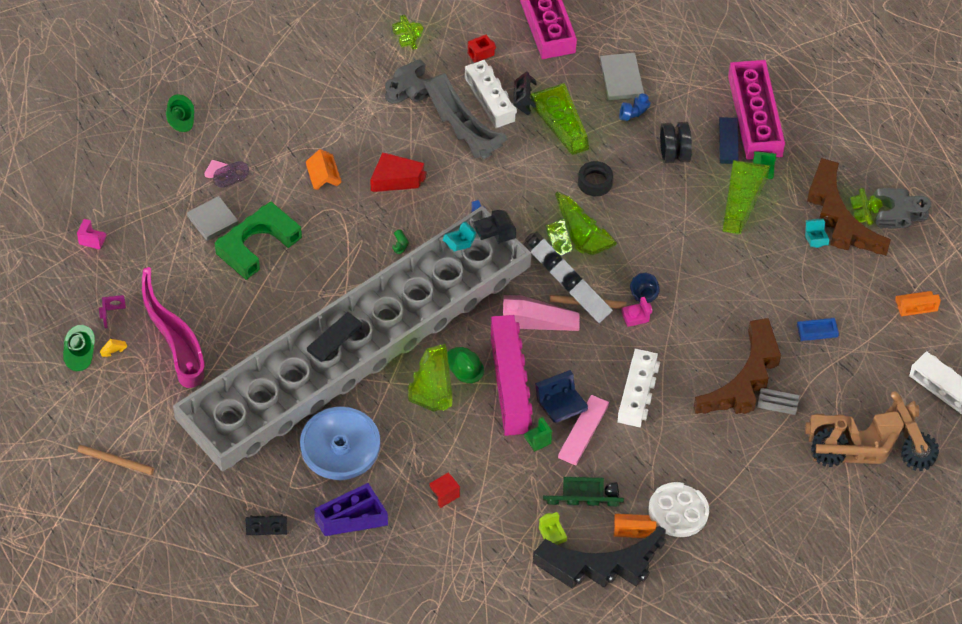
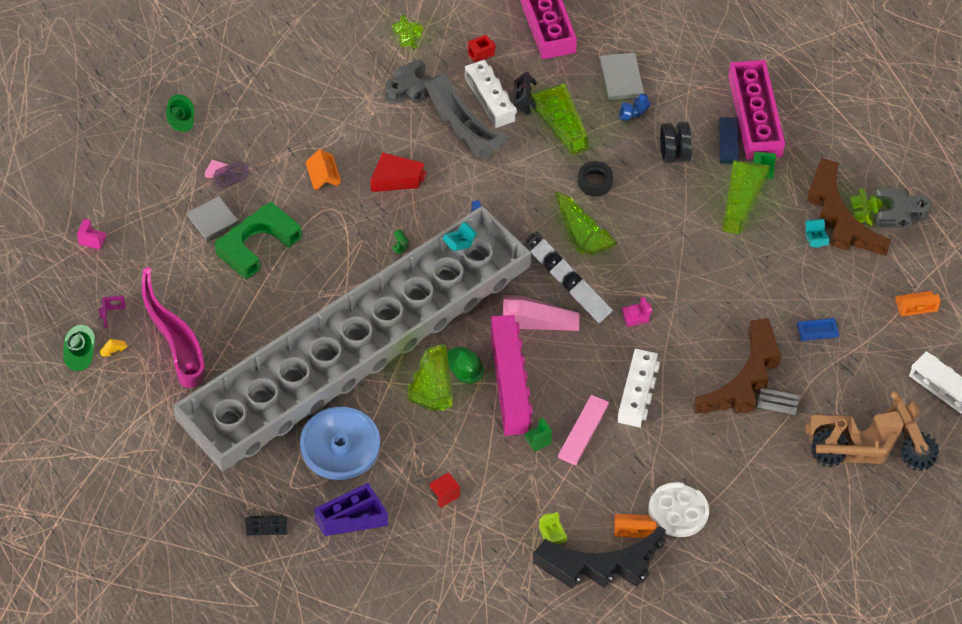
(115, 459): medium nougat bar -> none
(334, 336): black tile -> none
(496, 225): black brick -> none
(559, 236): clear neon green hips -> none
(559, 397): dark blue bracket -> none
(571, 300): medium nougat bar -> none
(583, 490): dark green bracket -> none
(612, 490): black hinge -> none
(645, 286): dark blue hair -> none

